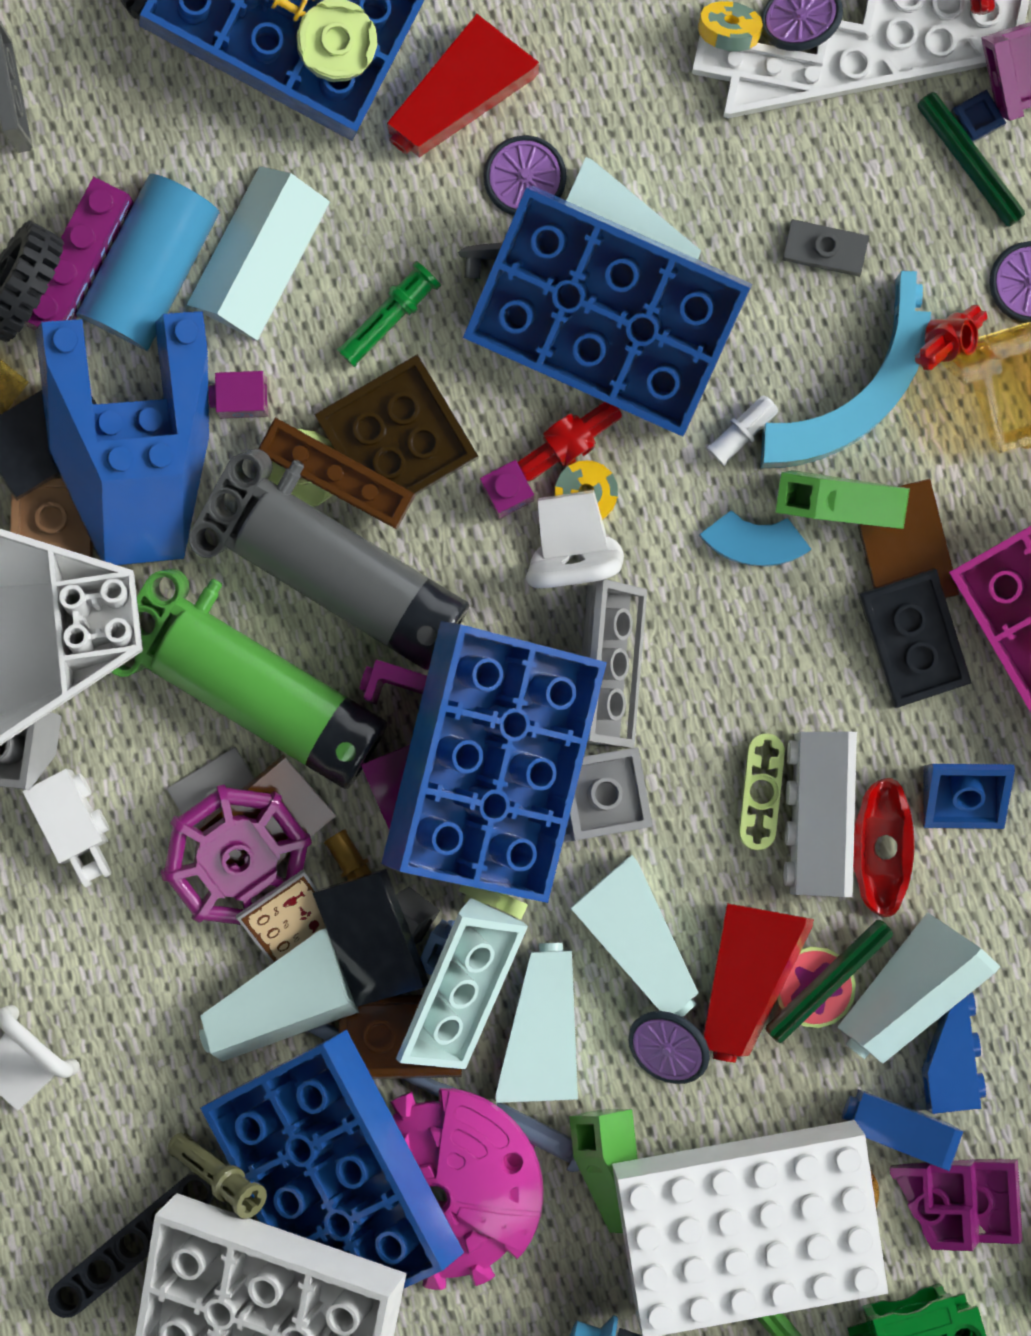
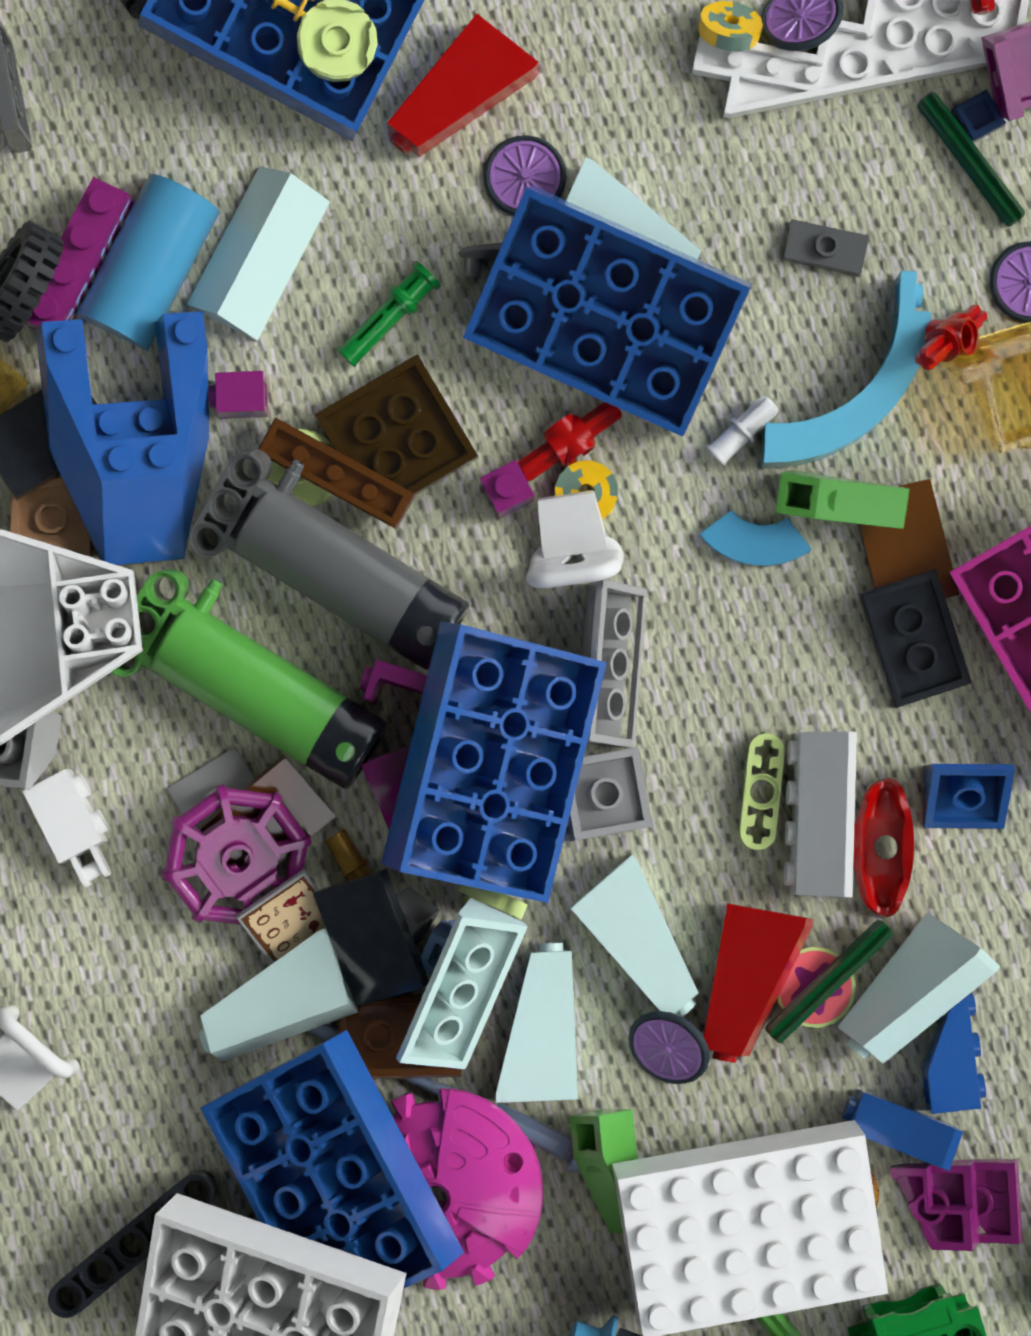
(226, 1182): olive pin -> none

